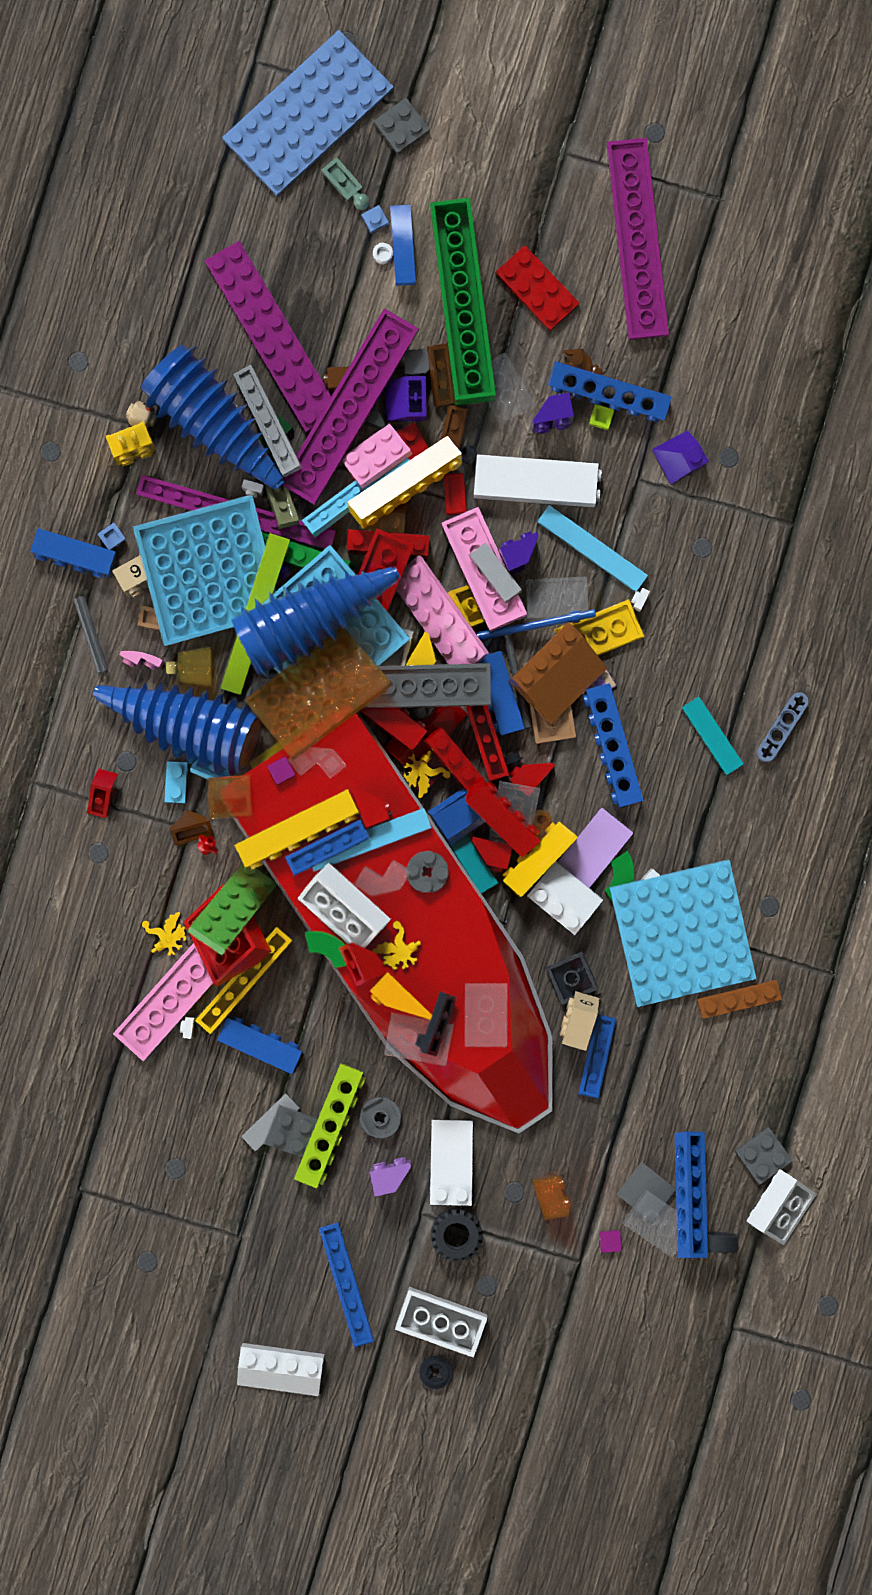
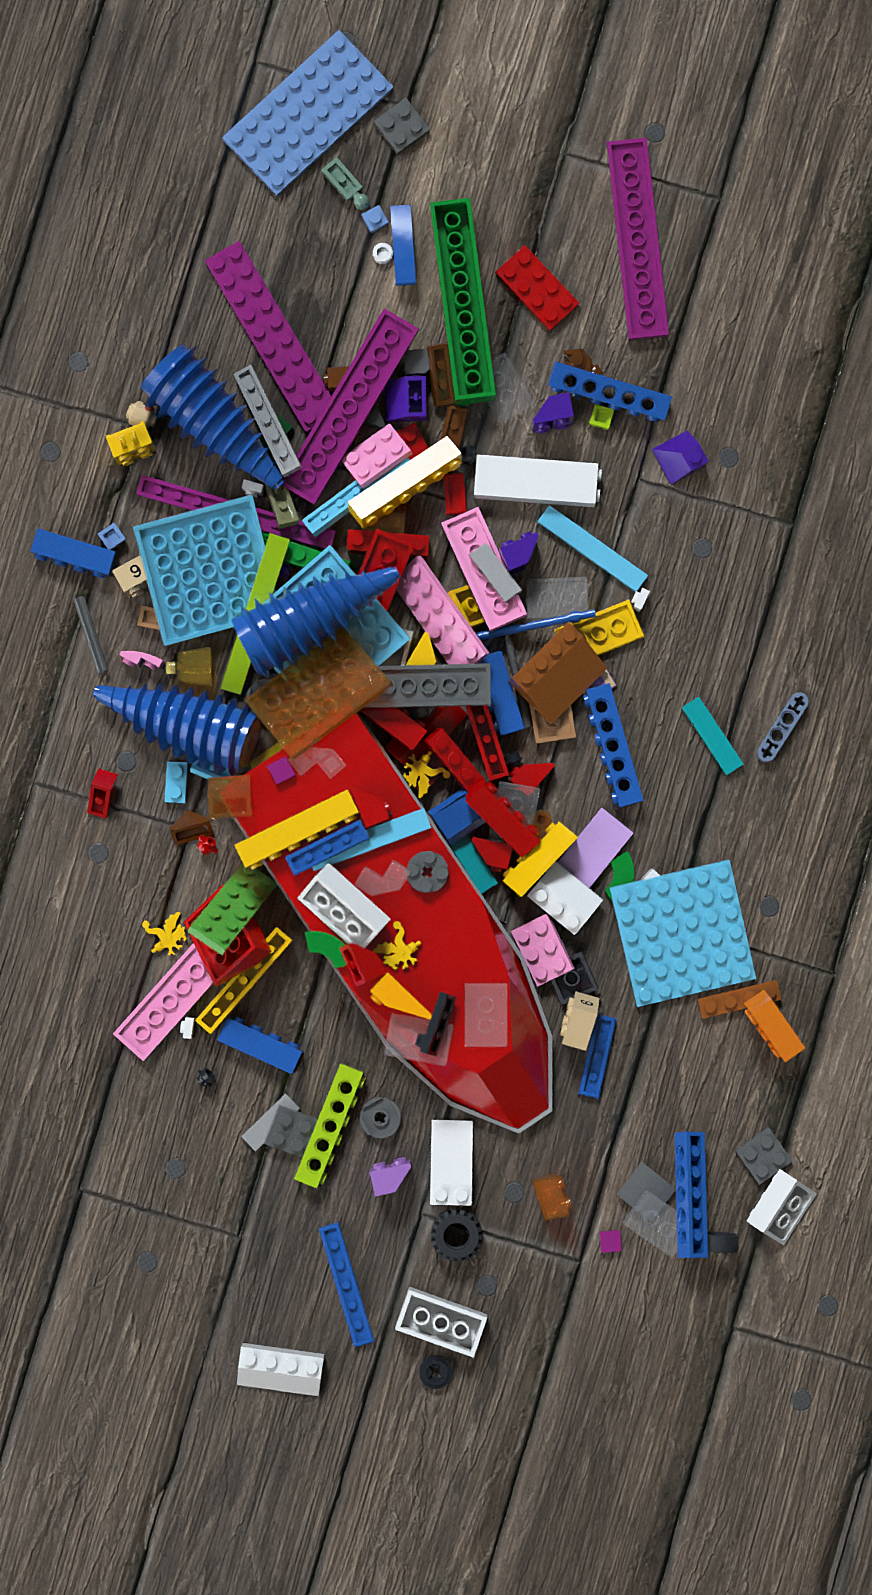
(205, 1077): none -> black plate
(542, 950): none -> bright pink plate
(773, 1026): none -> orange piece

